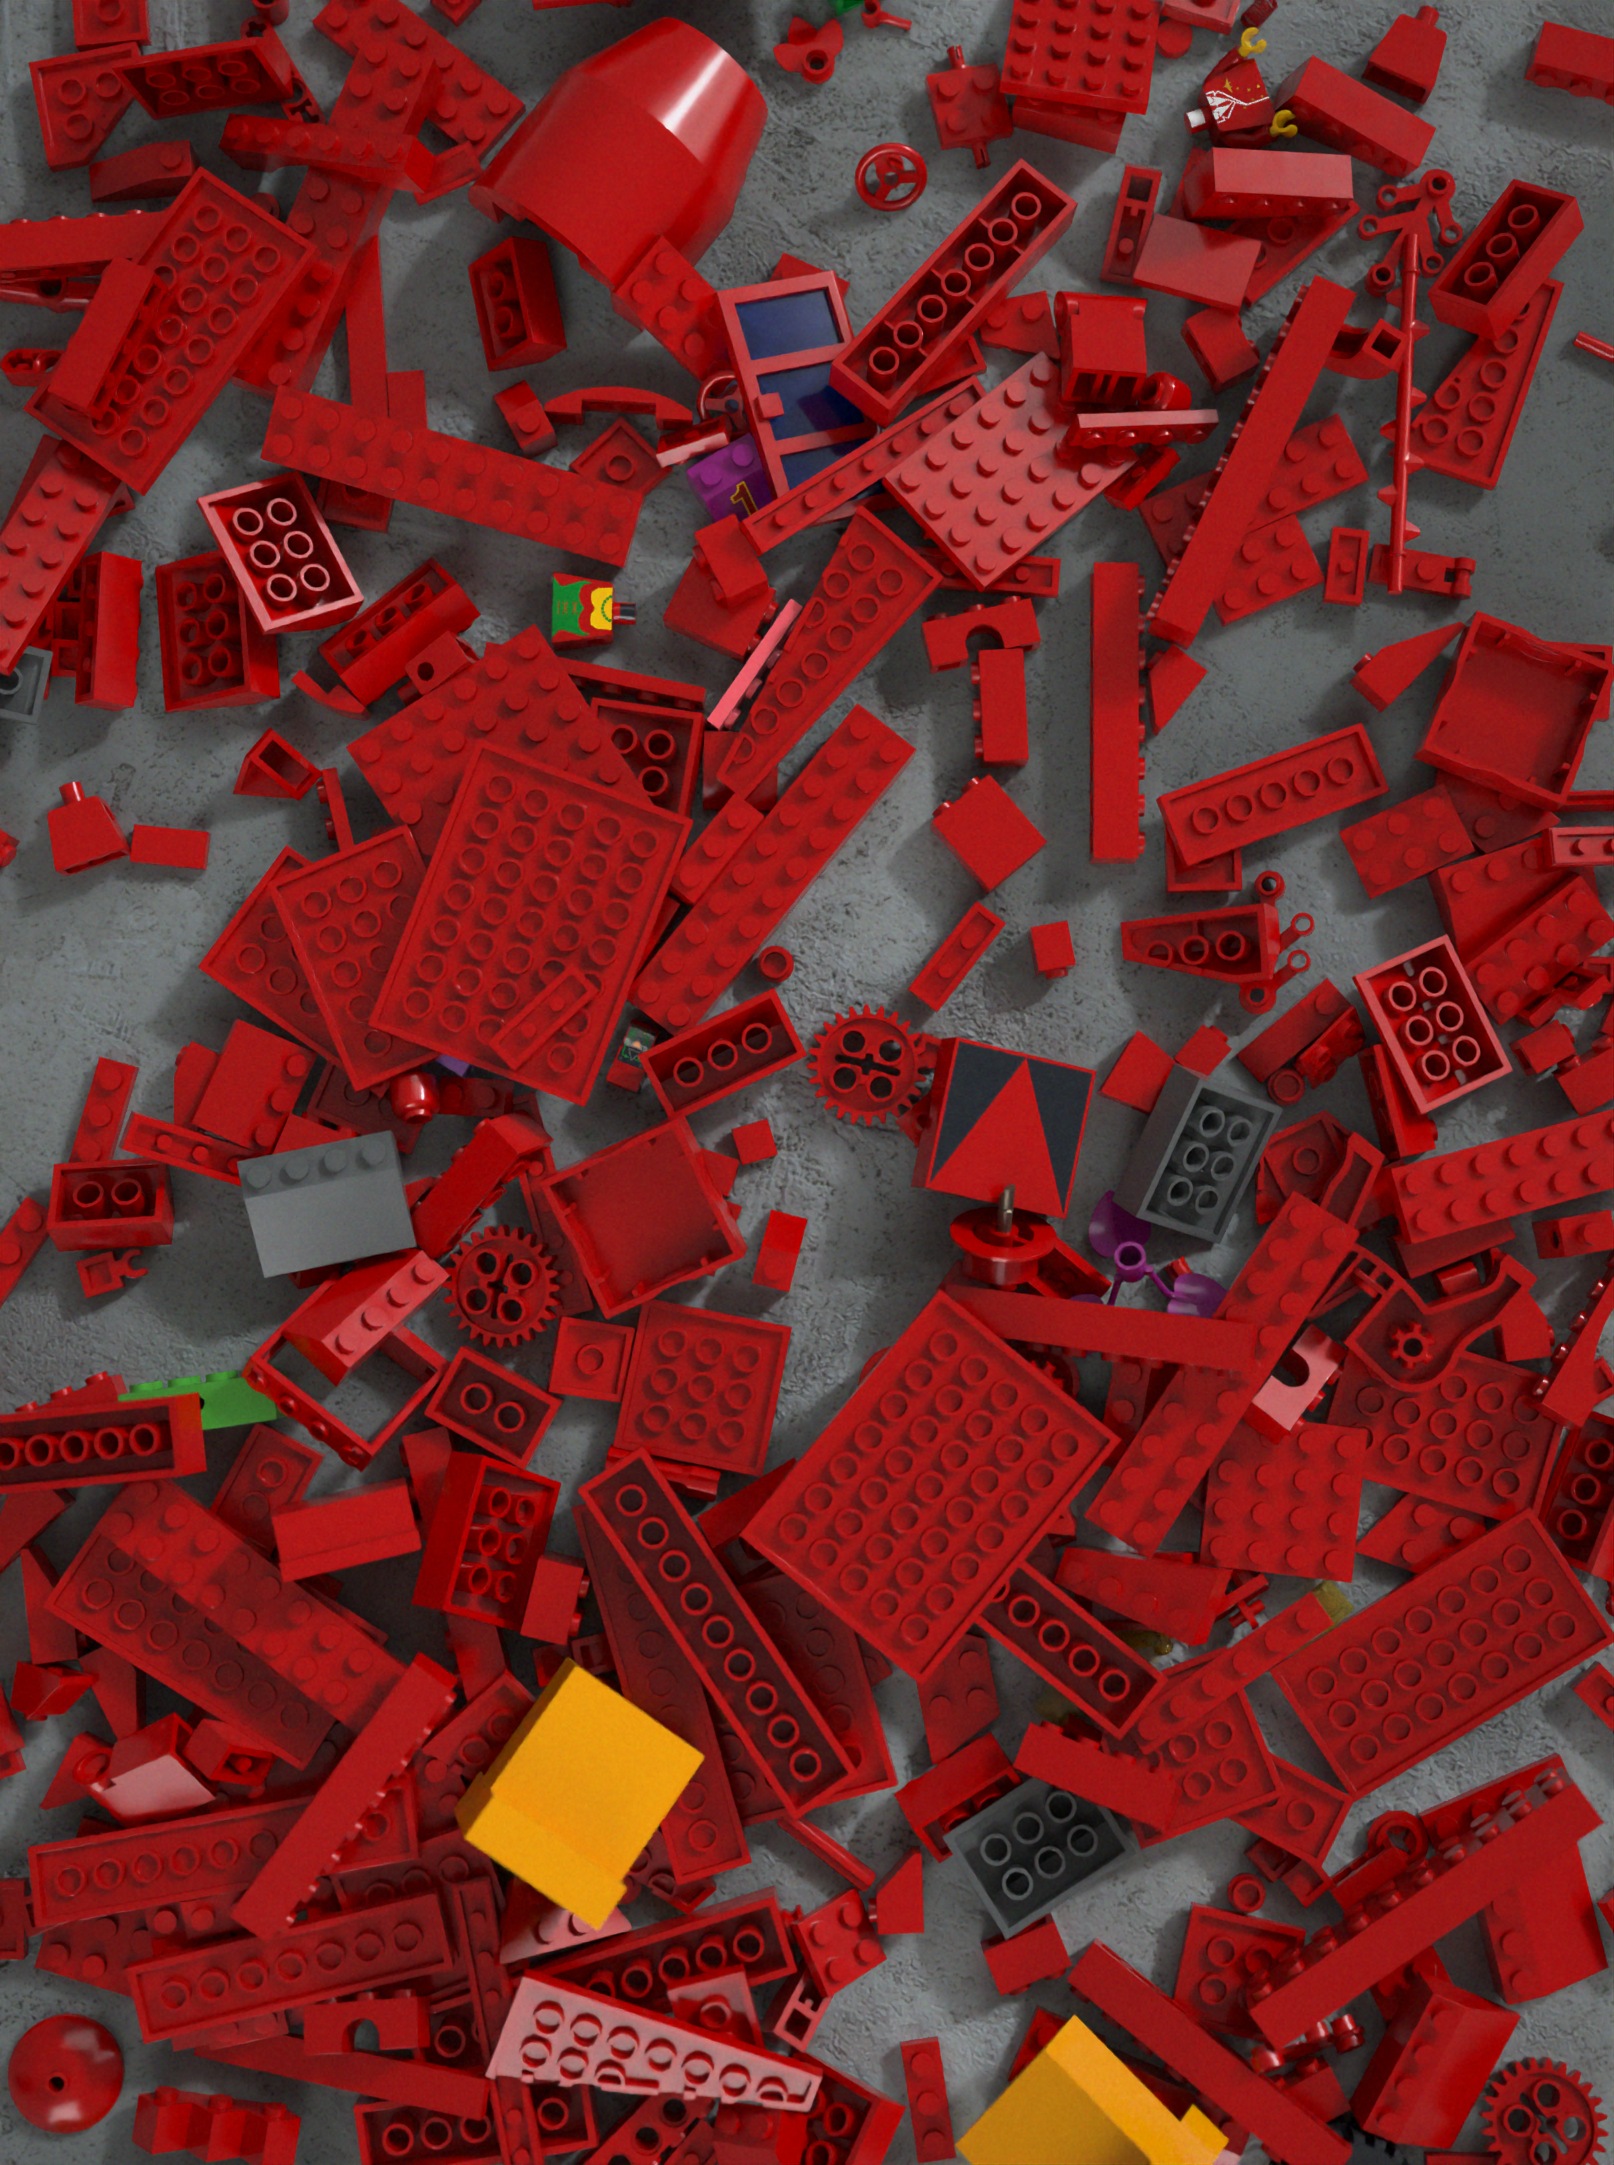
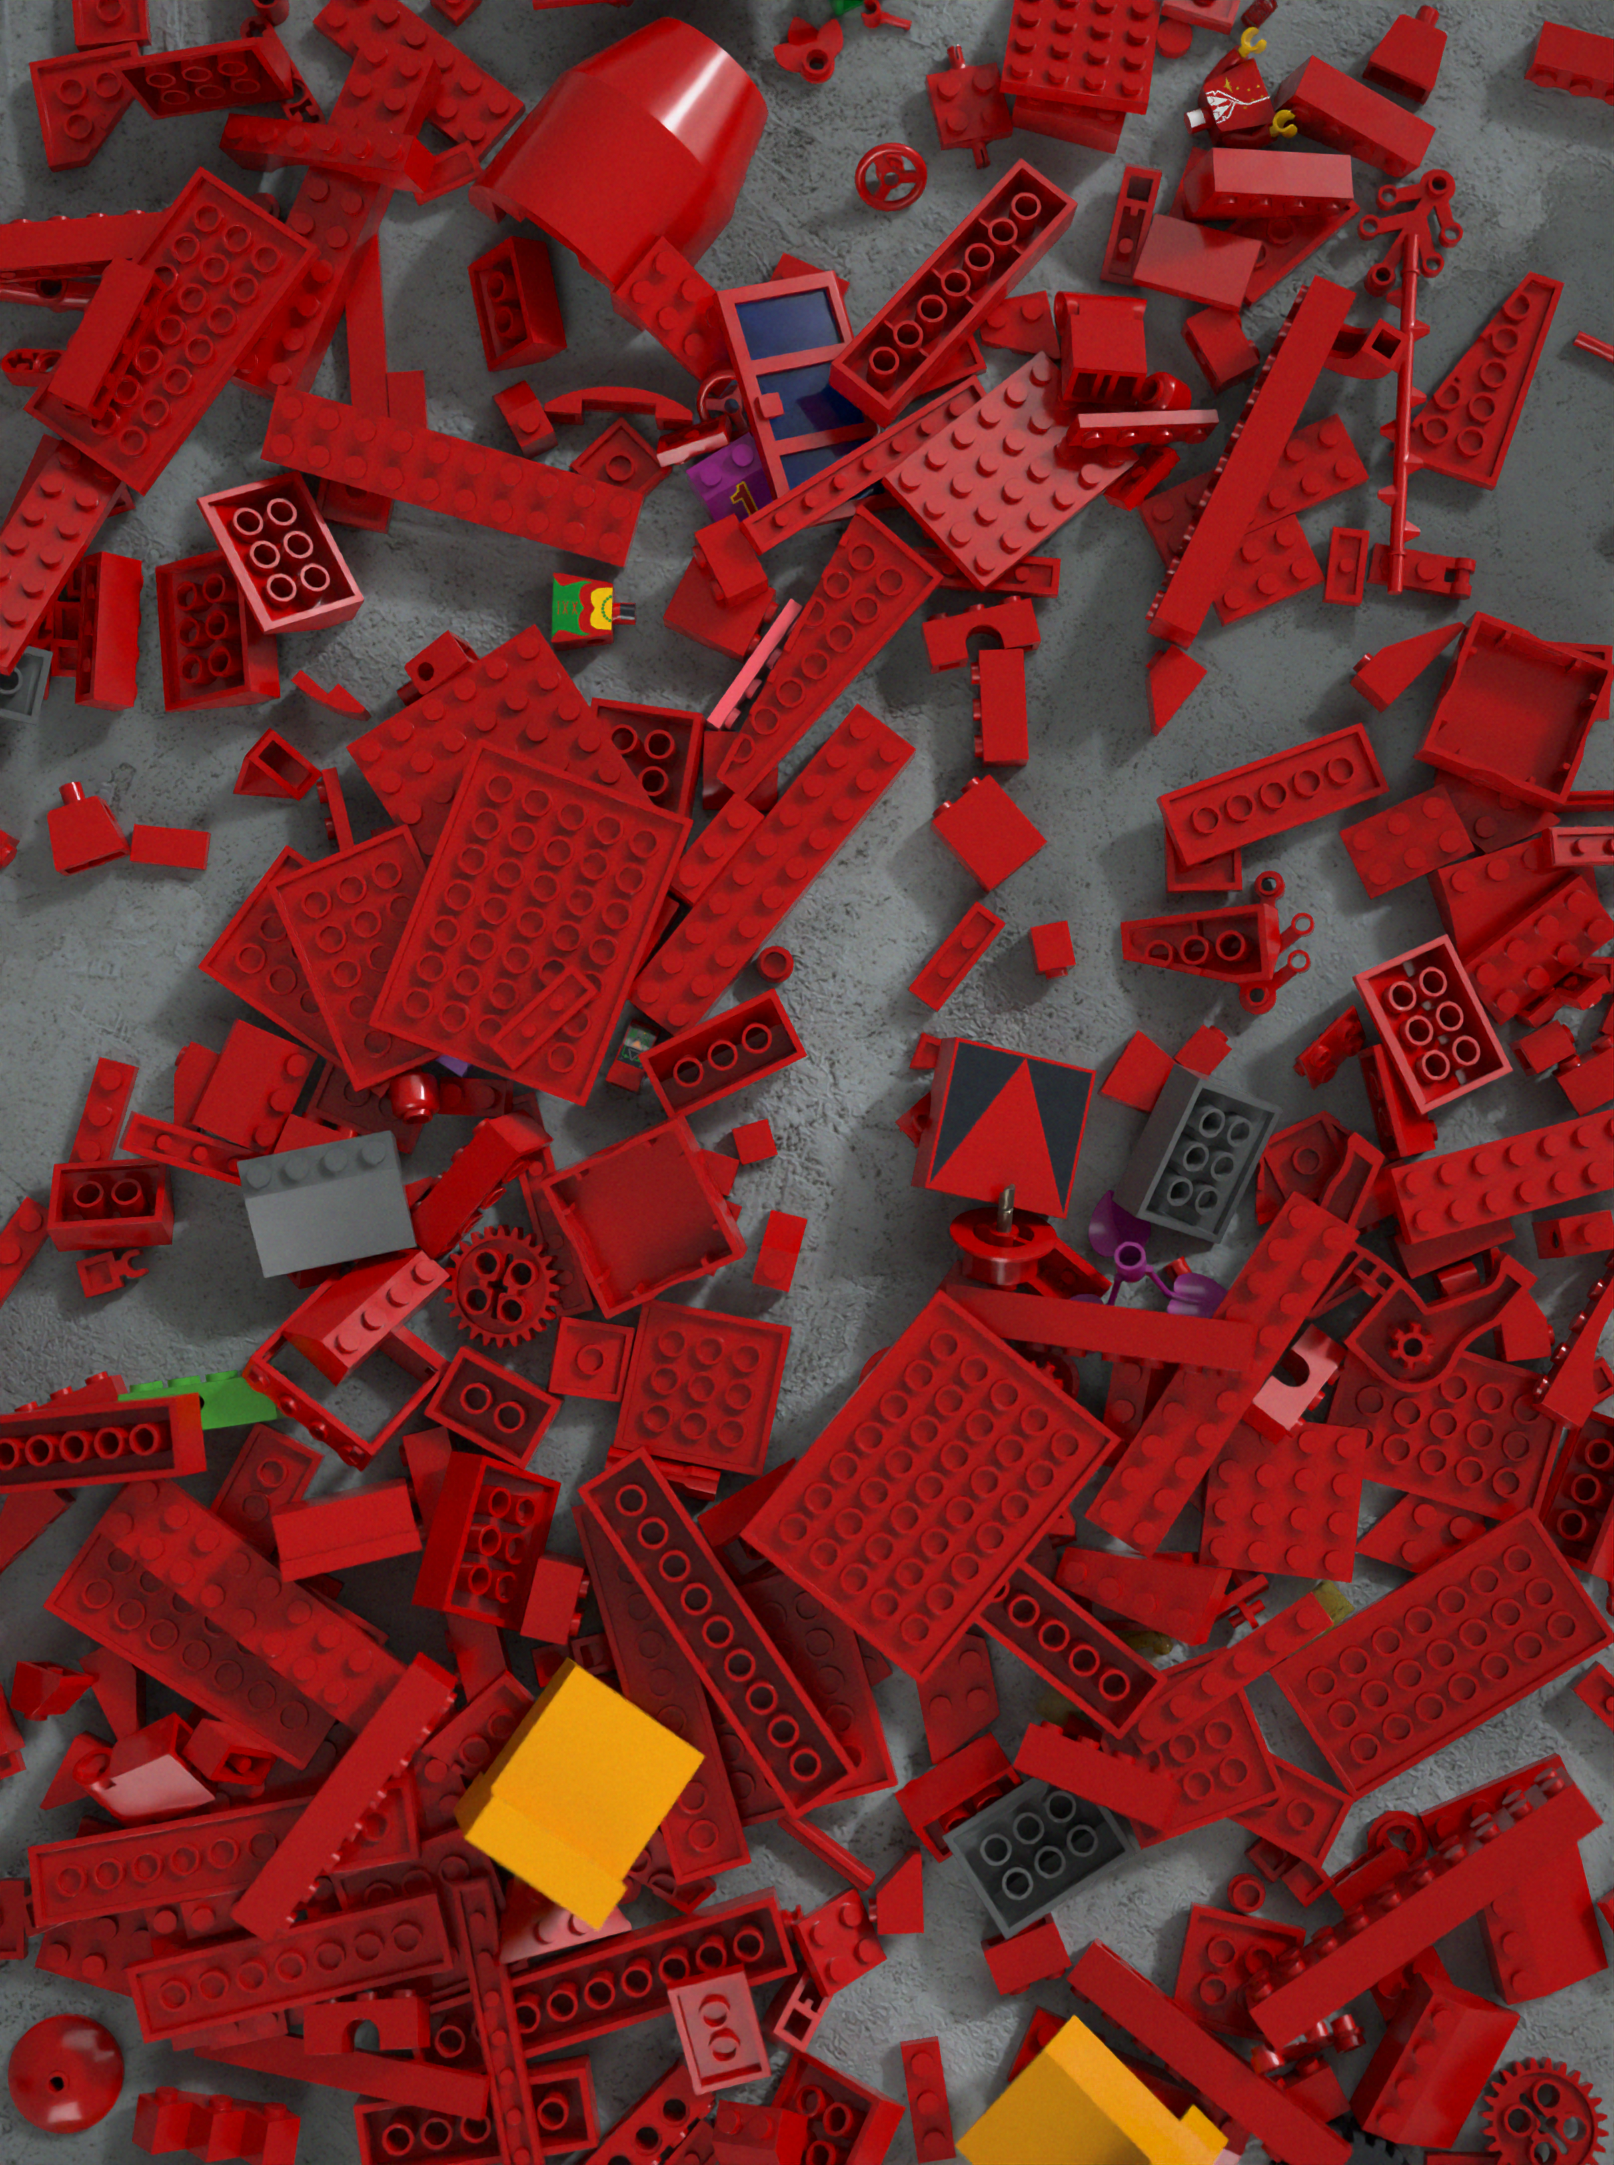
(48, 1634): red slope -> none
(144, 173): red slope -> none
(395, 628): red slope -> none
(601, 2041): wing -> none
(615, 682): red plate -> none
(876, 1032): red gear -> none
(1115, 713): red brick -> none
(1286, 1086): red plate -> none
(1293, 1030): red slope -> none
(1506, 259): red brick -> none

